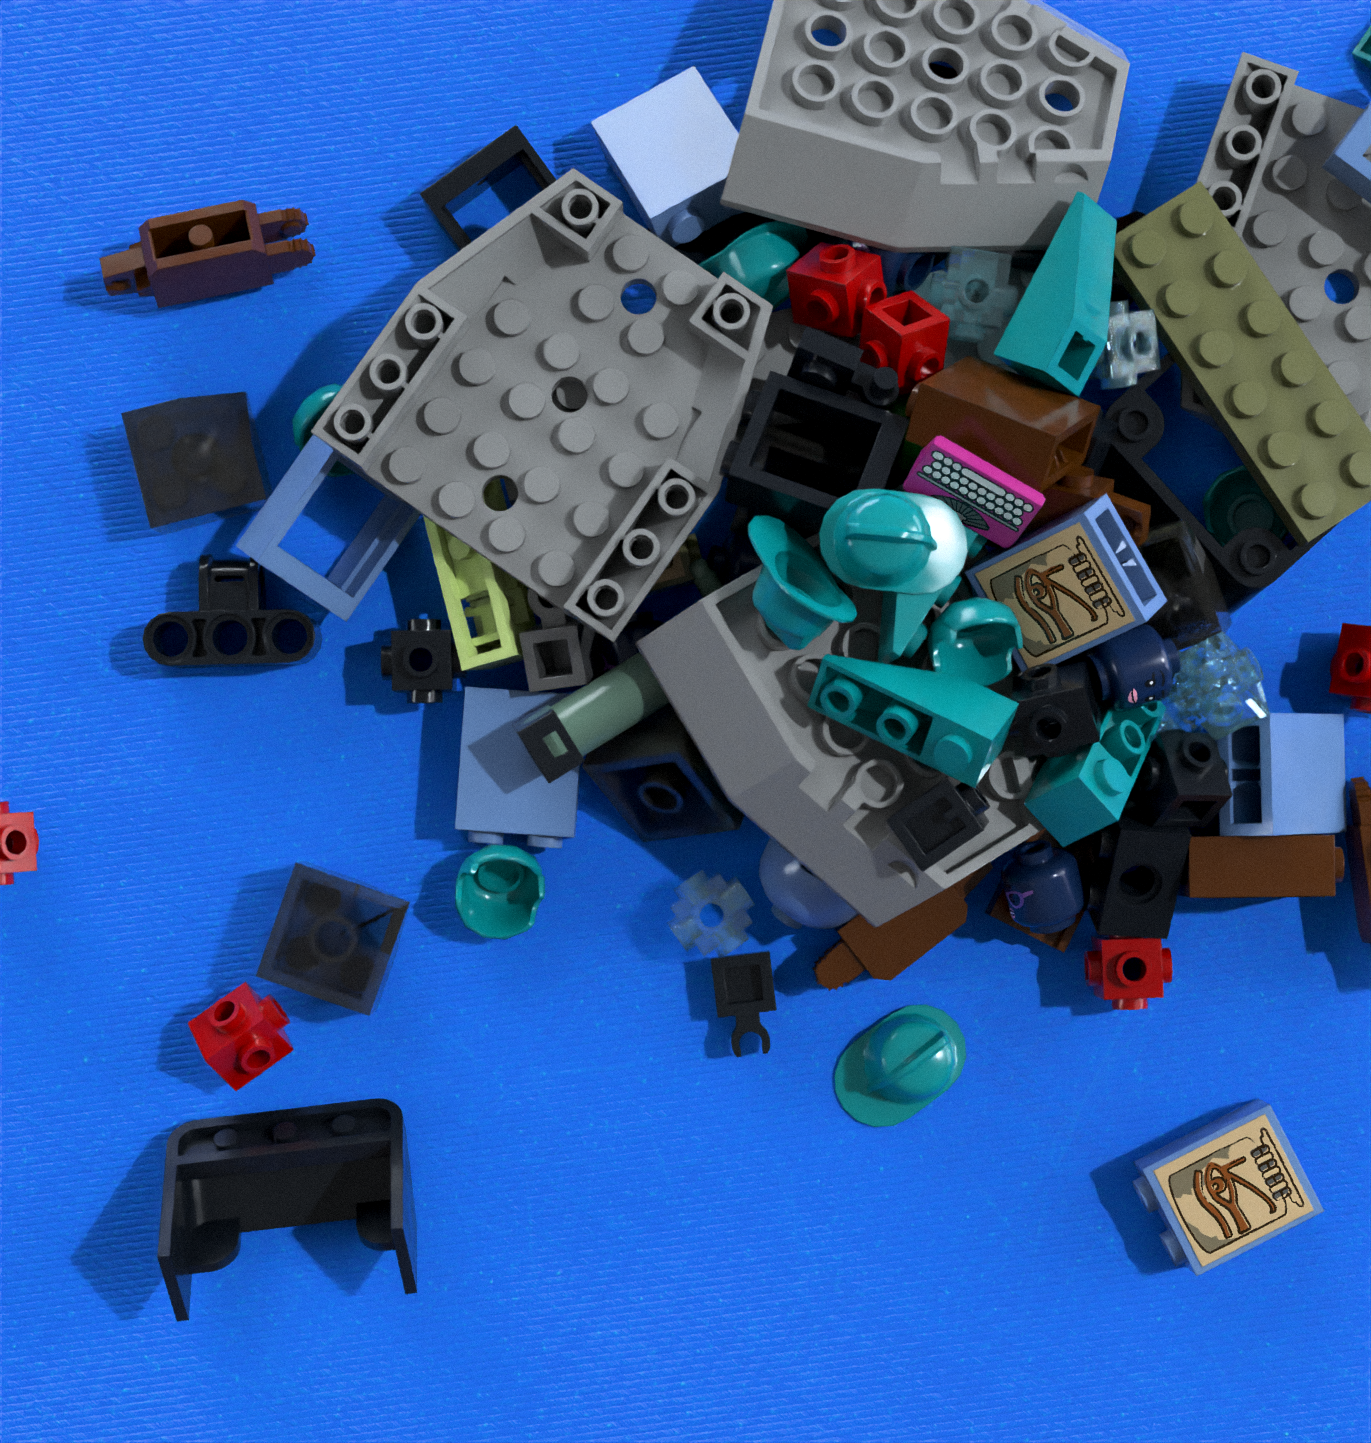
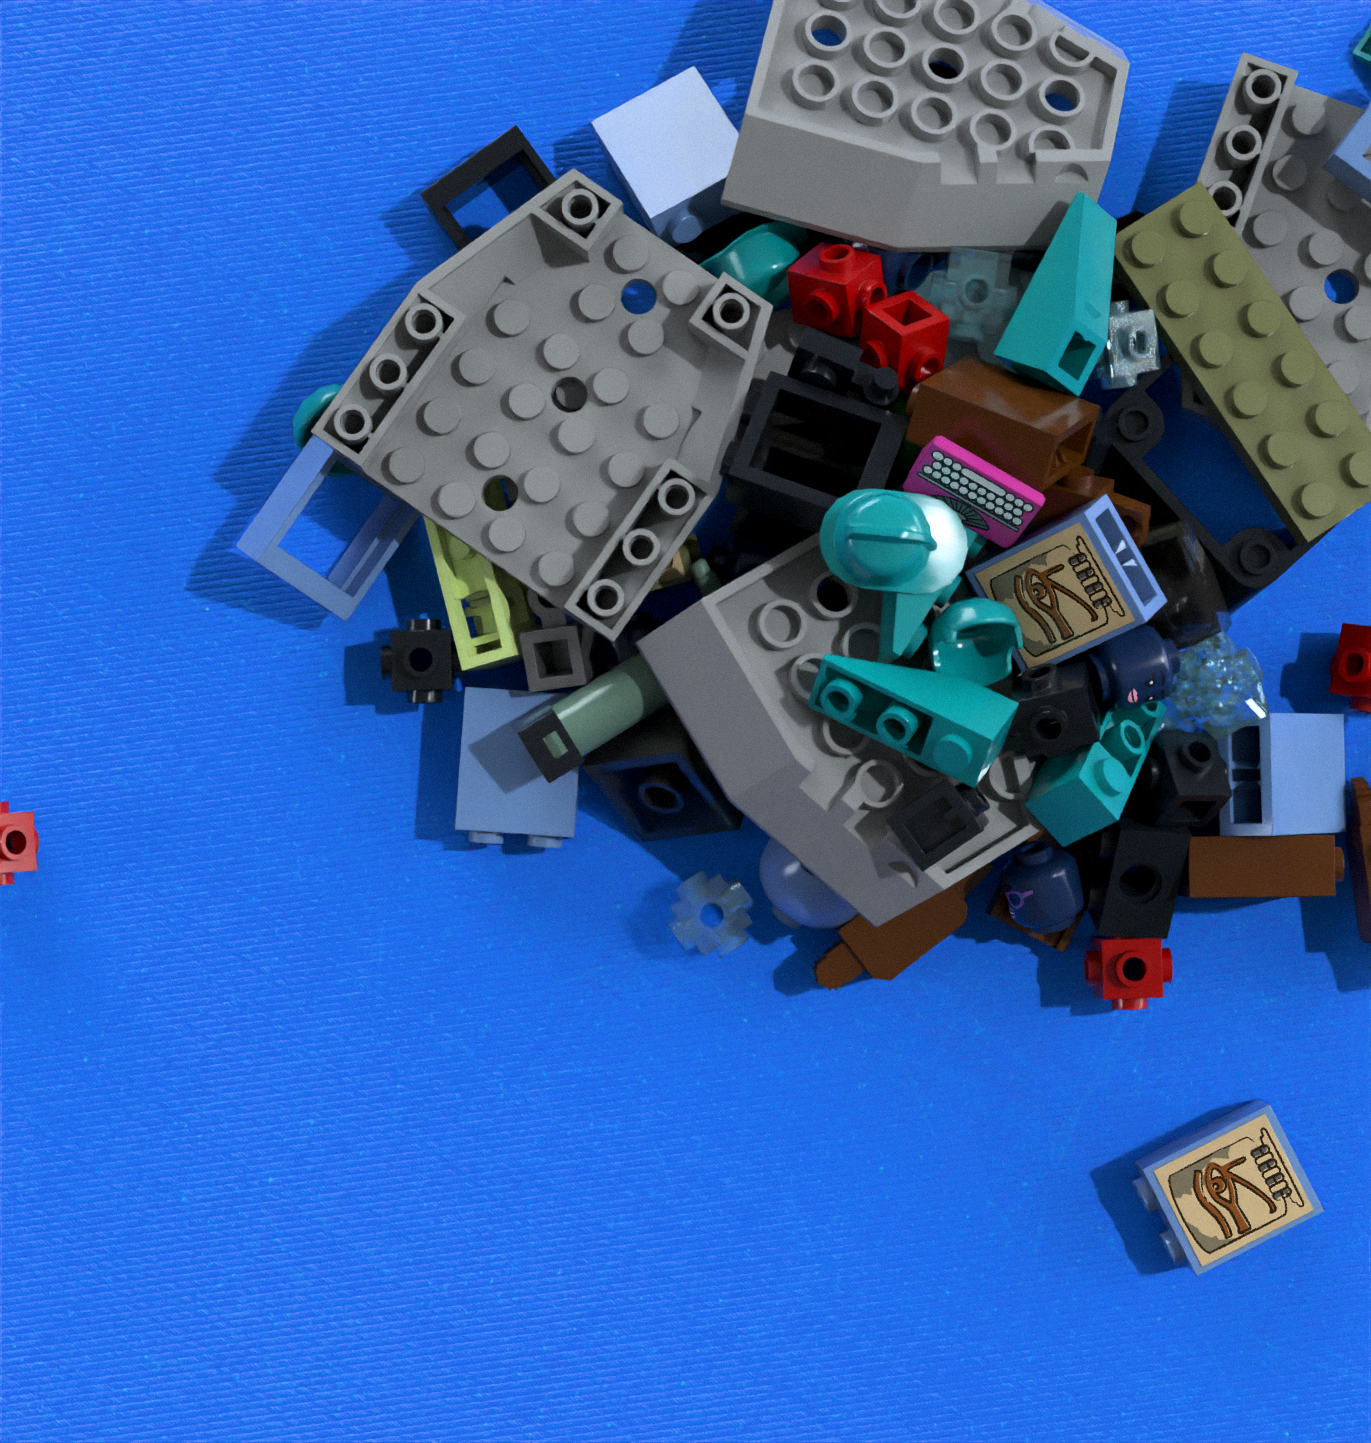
(197, 460): clear smoke slope -> none
(208, 253): hinge -> none
(228, 604): black piece -> none
(242, 1035): red brick -> none
(284, 1173): black windscreen -> none
(334, 938): clear smoke slope -> none
(499, 891): teal hair -> none
(743, 990): black plate -> none
(794, 585): teal piece -> none
(900, 1065): teal piece -> none
(1237, 504): teal hair -> none

